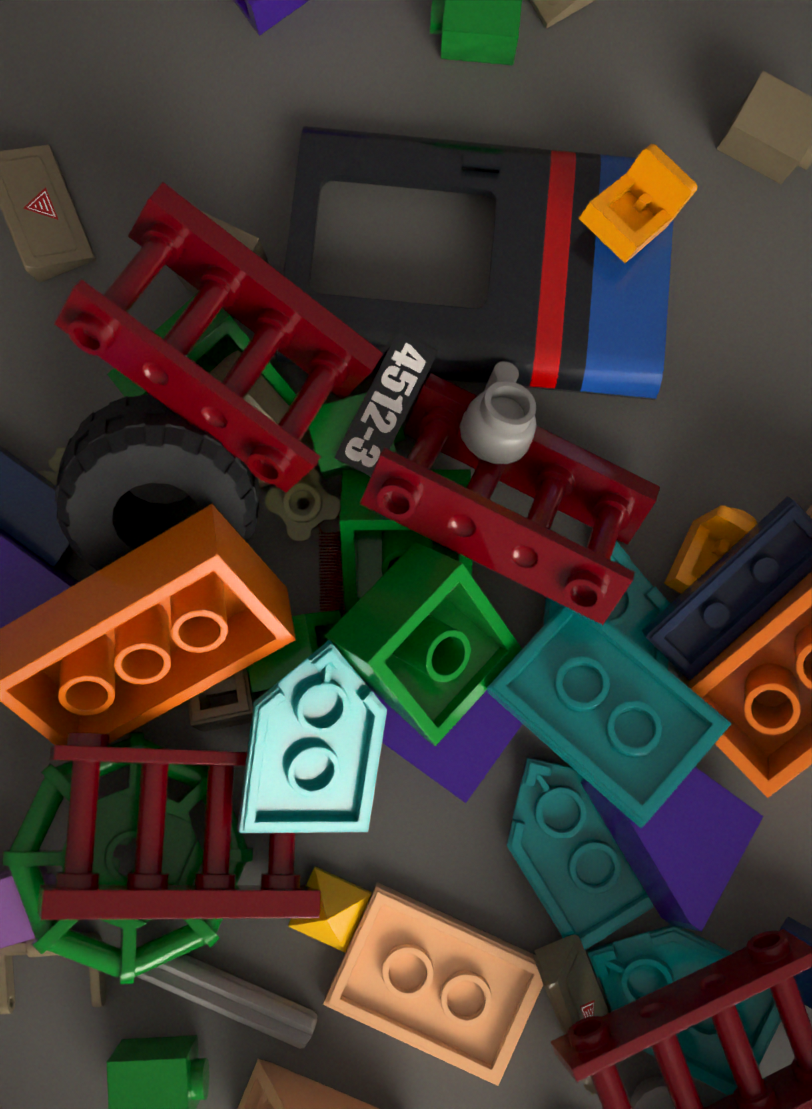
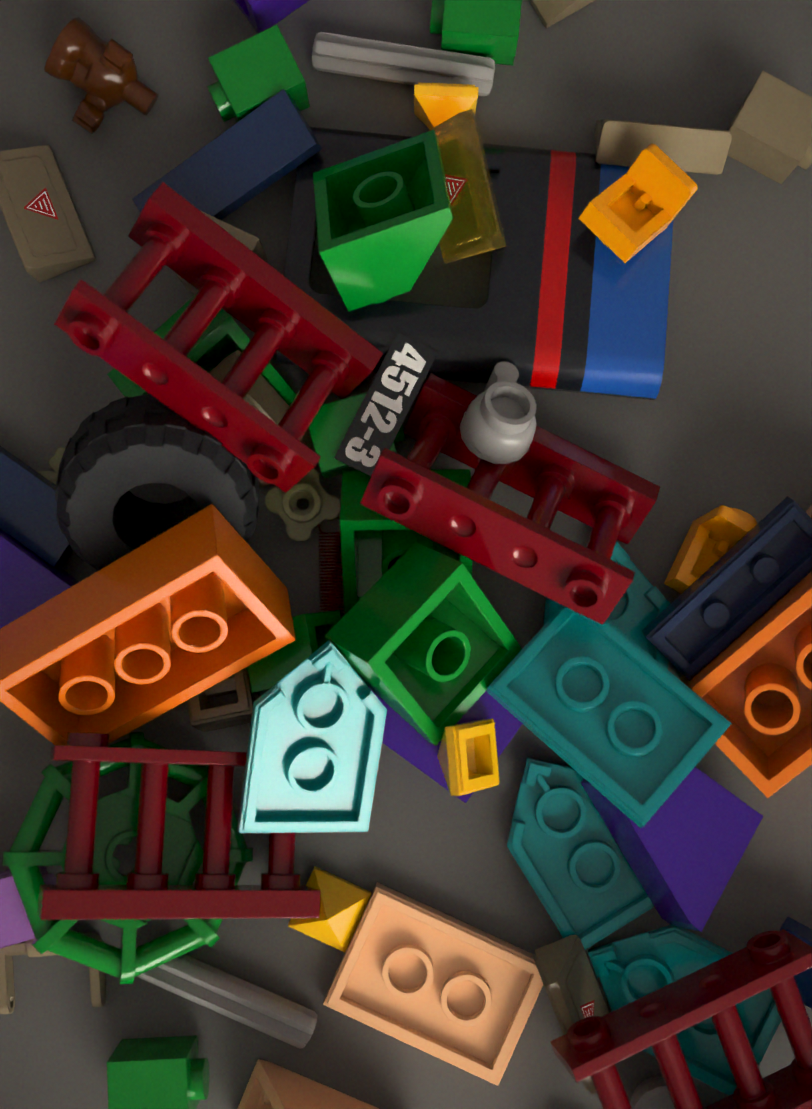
(101, 70): none -> reddish brown piece
(242, 159): none -> dark blue tile
(255, 73): none -> green brick
(382, 218): none -> green slope
(399, 62): none -> light grey axle
(441, 101): none -> yellow slope
(469, 757): none -> yellow slope
(474, 208): none -> clear yellow slope
(689, 147): none -> dark tan slope

